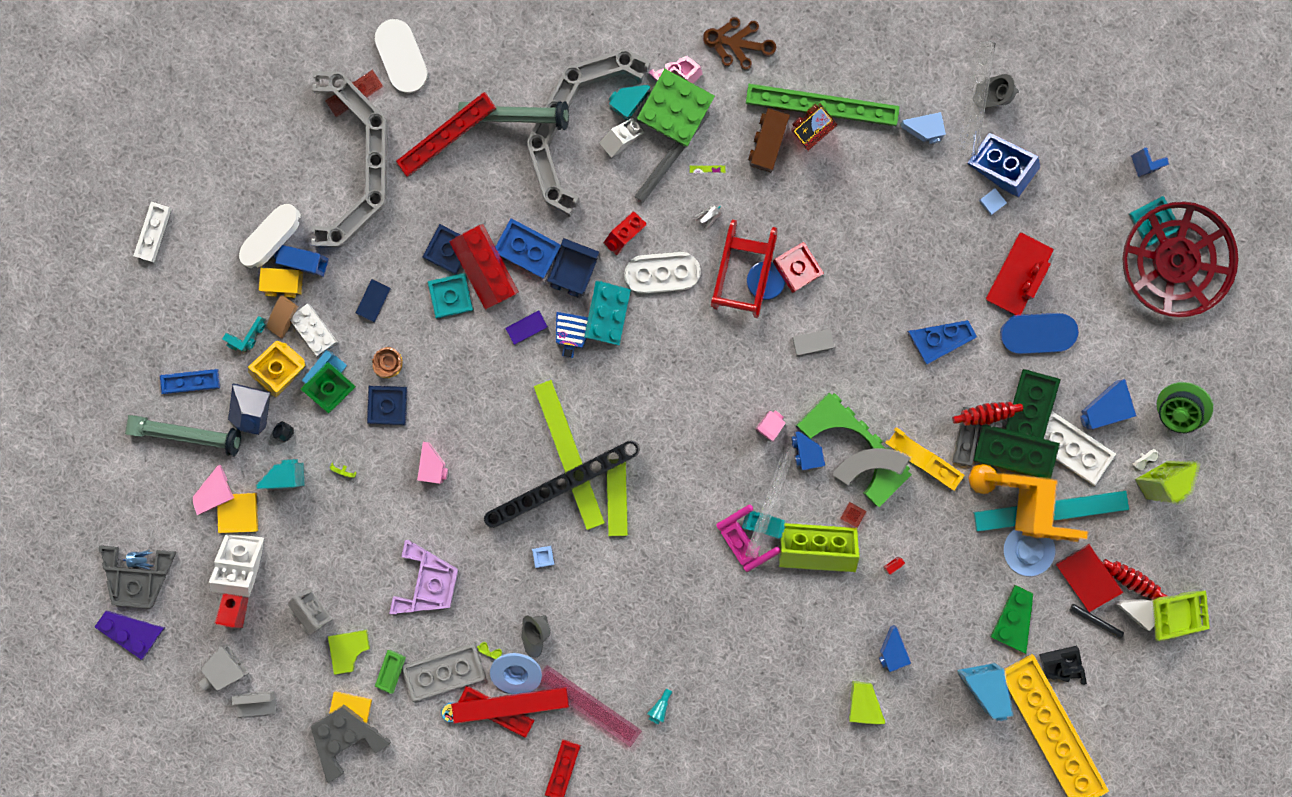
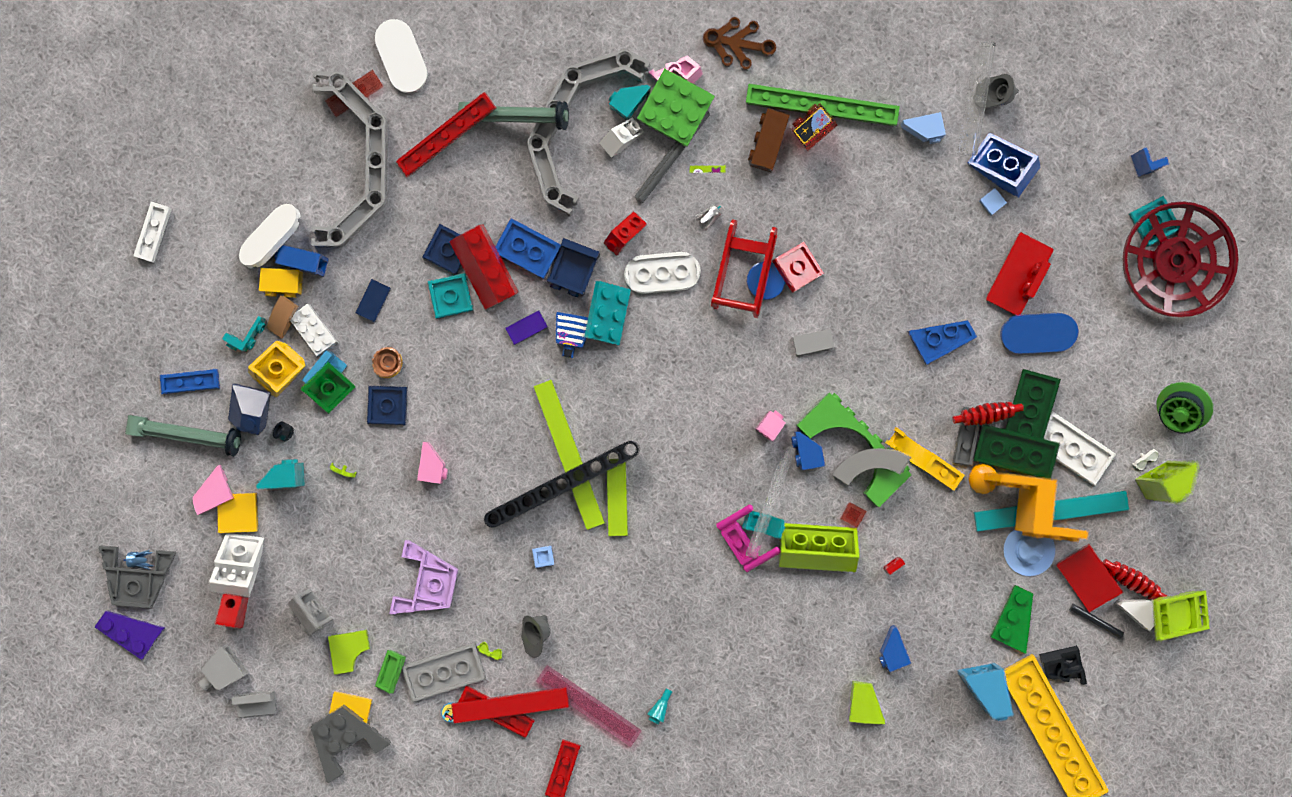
(515, 673): light blue hat -> none
(1109, 407): blue slope -> none

